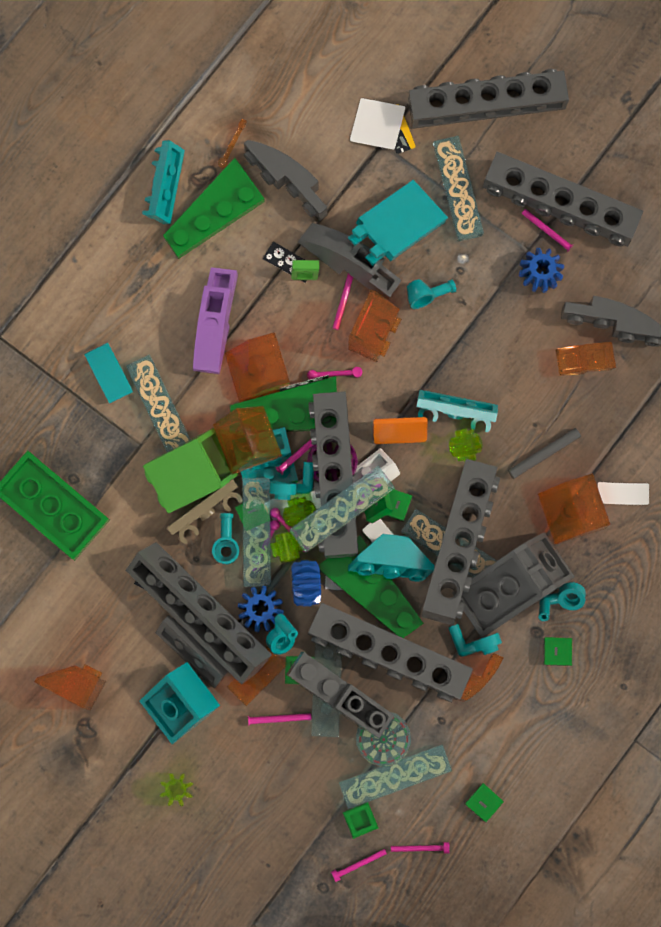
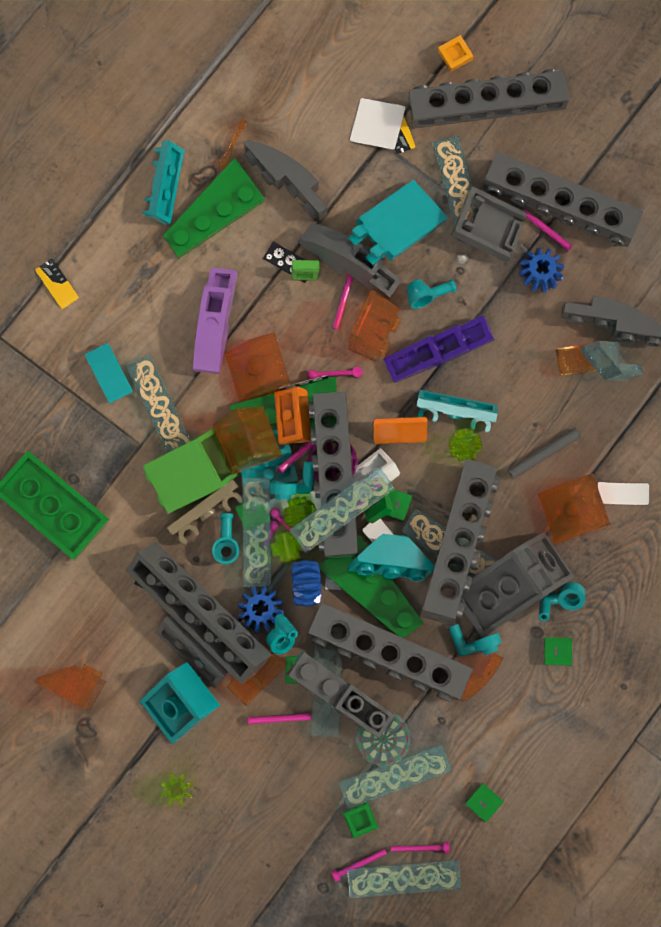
(57, 283): none -> yellow sticker
(292, 415): none -> orange slope
(404, 879): none -> clear light blue tile
(439, 349): none -> dark purple slope
(455, 53): none -> light orange plate
(492, 226): none -> dark grey container
(607, 361): none -> clear light blue slope

